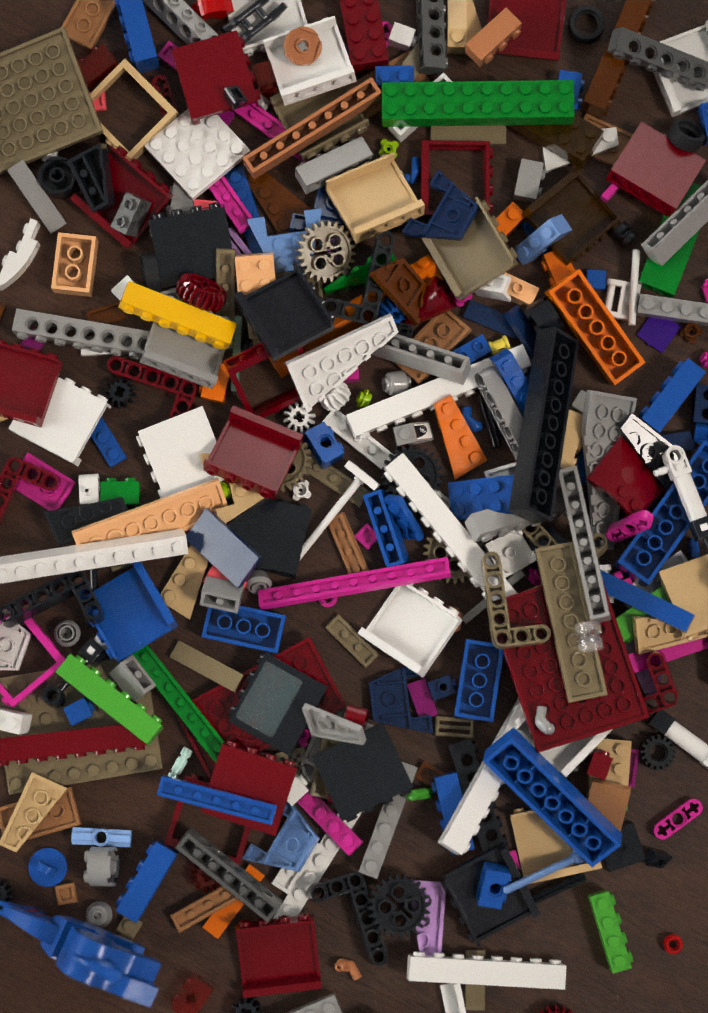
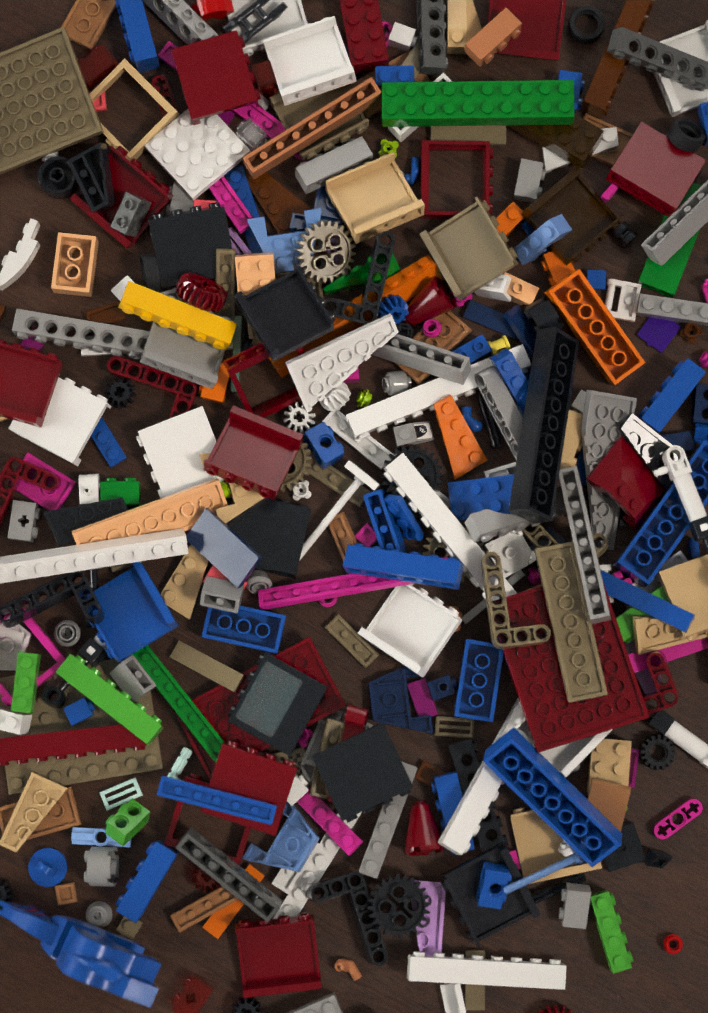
(16, 529): none -> light grey brick
(26, 682): none -> bright green brick
(36, 196): light grey tile -> none
(130, 824): none -> bright green brick
(136, 787): none -> light aqua tile
(234, 96): black slope -> none
(251, 134): none -> clear brick
(311, 40): nougat plate -> none
(332, 727): light grey wing -> none
(402, 287): reddish brown wing -> none
(403, 566): none -> blue brick
(420, 794): bright green axle -> none
(422, 831): none -> dark red cone
(432, 323): none -> dark pink plate
(451, 216): dark blue wing -> none
(541, 721): light grey arm -> none
(565, 849): none -> white plate
(575, 905): none -> light grey brick
(591, 643): clear wheel -> none
(599, 764): dark red brick -> none
(634, 287): white bar -> none
(640, 521): dark pink beam -> none

